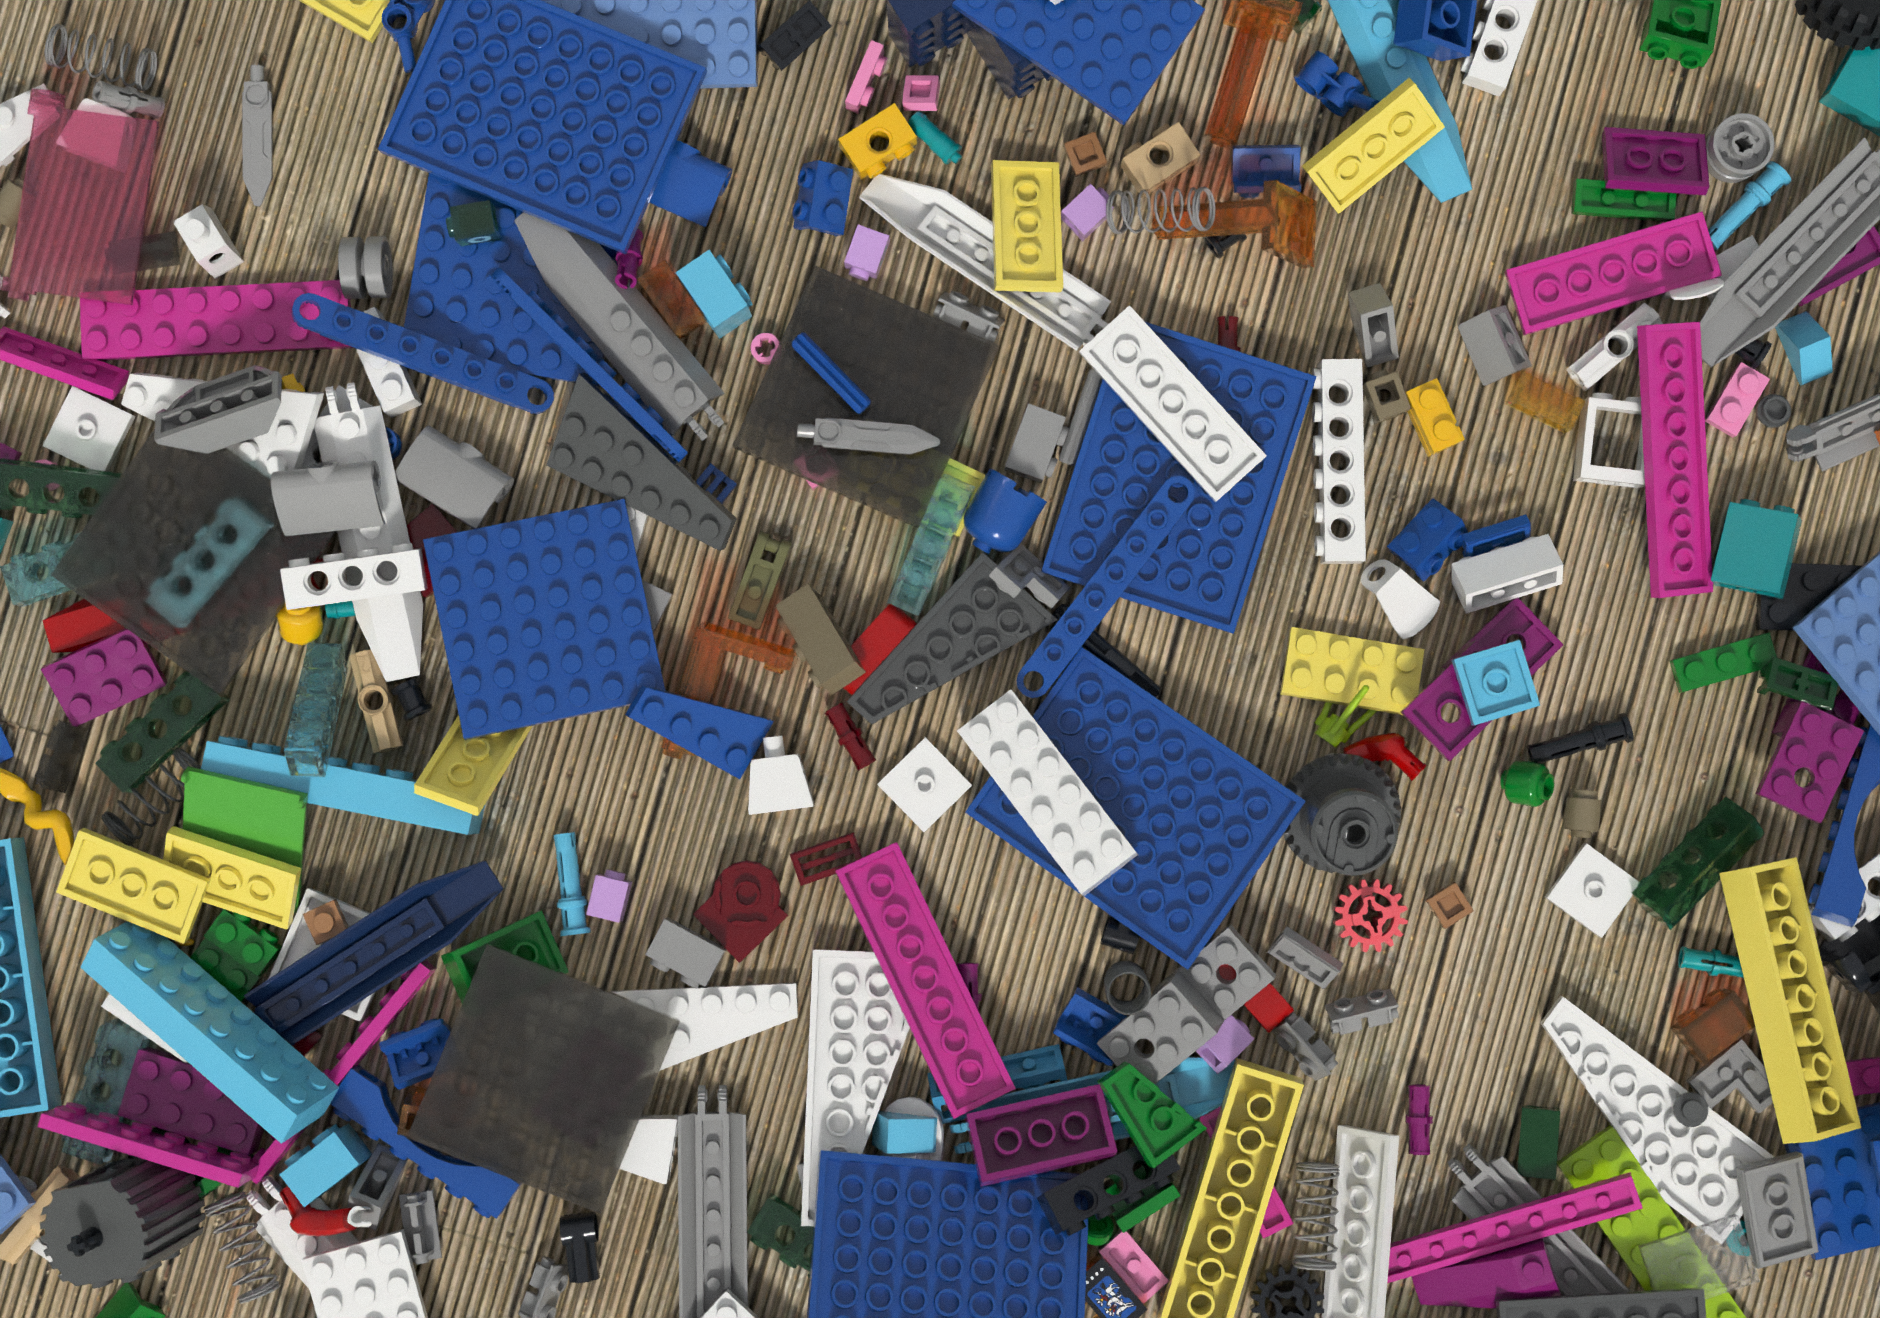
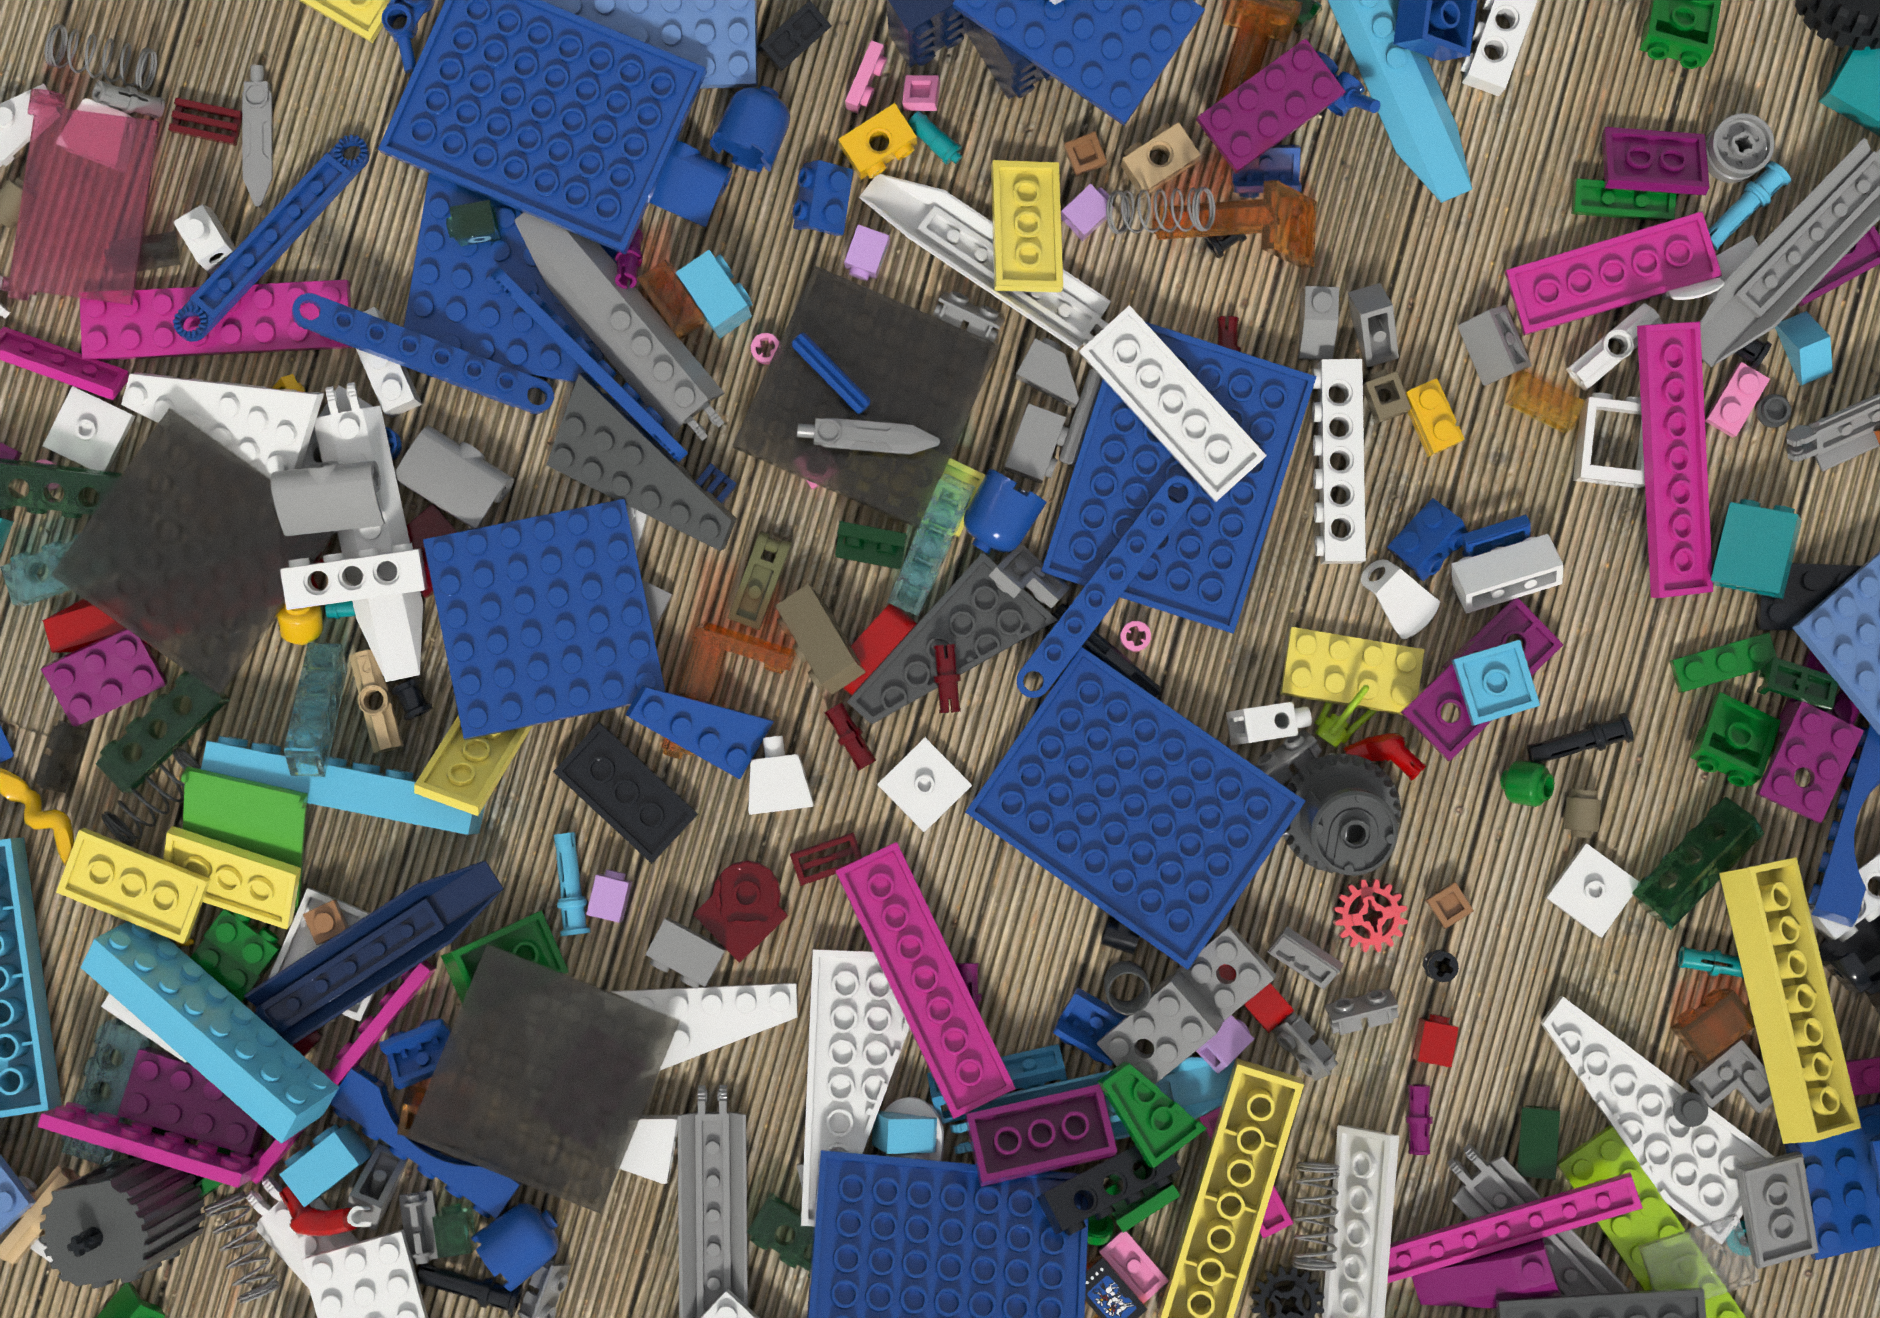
(178, 116): none -> dark red tile
(221, 411): light grey wedge -> none
(250, 528): clear light blue brick -> none
(271, 238): none -> blue plate
(365, 267): light grey wheel -> none
(454, 1230): none -> clear green brick
(484, 1291): none -> black pin
(518, 1243): none -> blue cylinder
(579, 1235): black piece -> none
(625, 792): none -> black plate
(752, 128): none -> blue cylinder
(870, 545): none -> dark green bracket
(947, 678): none -> dark red pin
(1047, 792): white brick -> none
(1048, 372): none -> light grey slope
(1141, 627): none -> bright pink bush
(1259, 722): none -> white torso
(1270, 105): none -> magenta plate
(1296, 750): none -> light grey hinge
(1318, 322): none -> light grey slope
(1373, 145): light yellow plate -> none
(1433, 973): none -> black bush
(1435, 1041): none -> red brick
(1735, 741): none -> green plate

